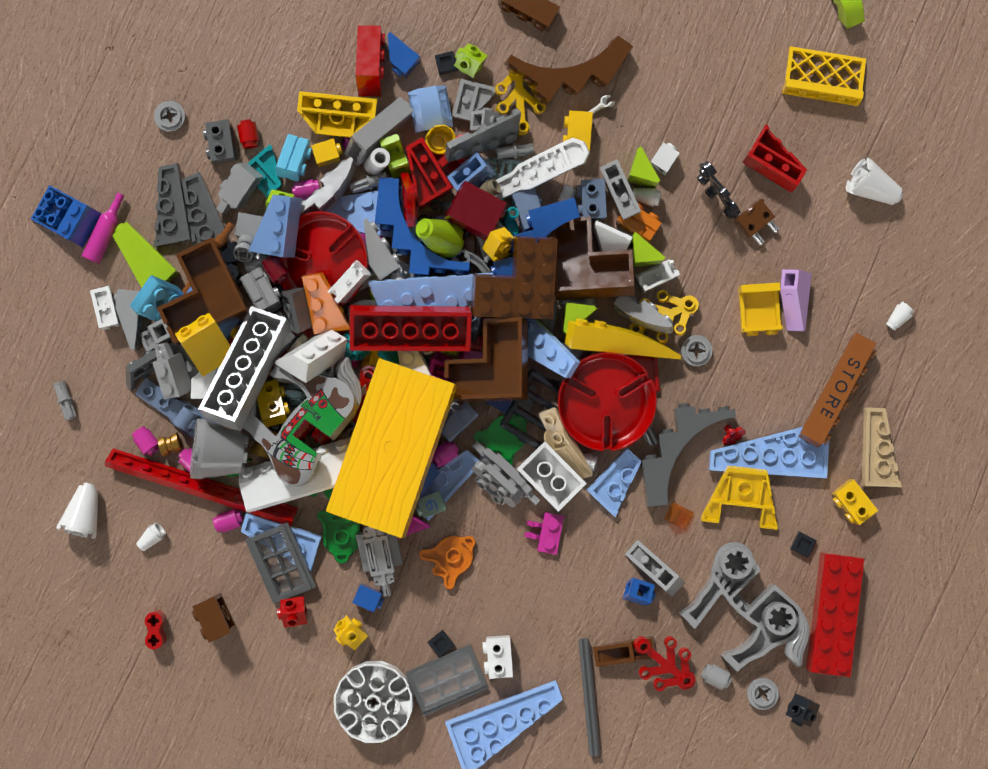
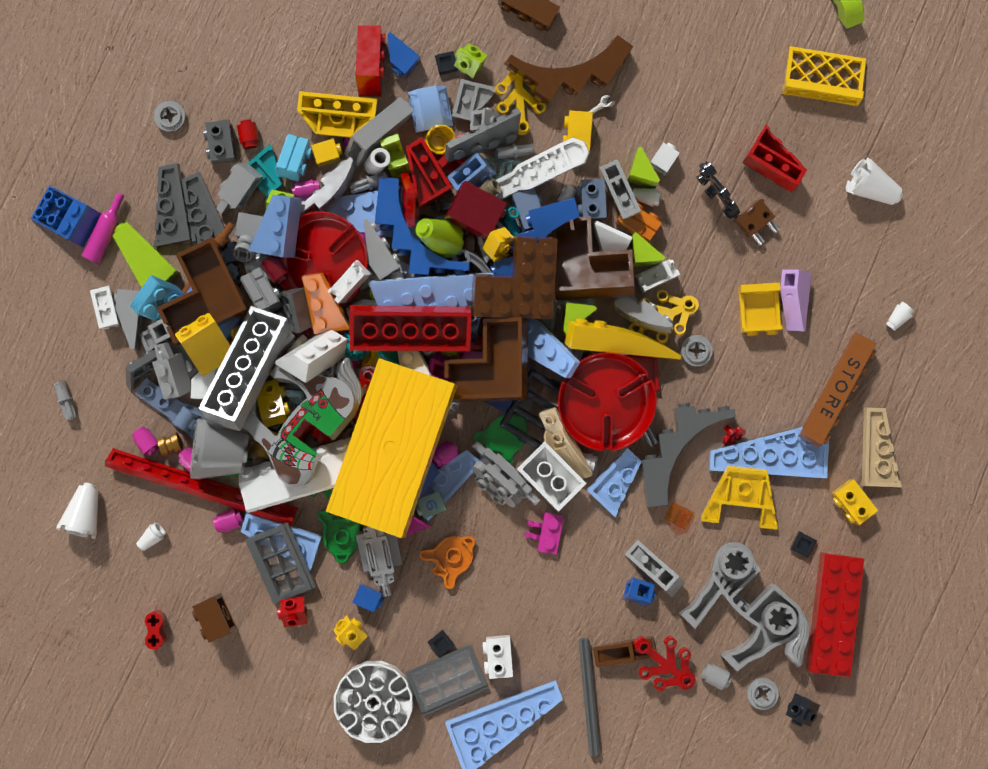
(458, 421): sand blue brick -> none

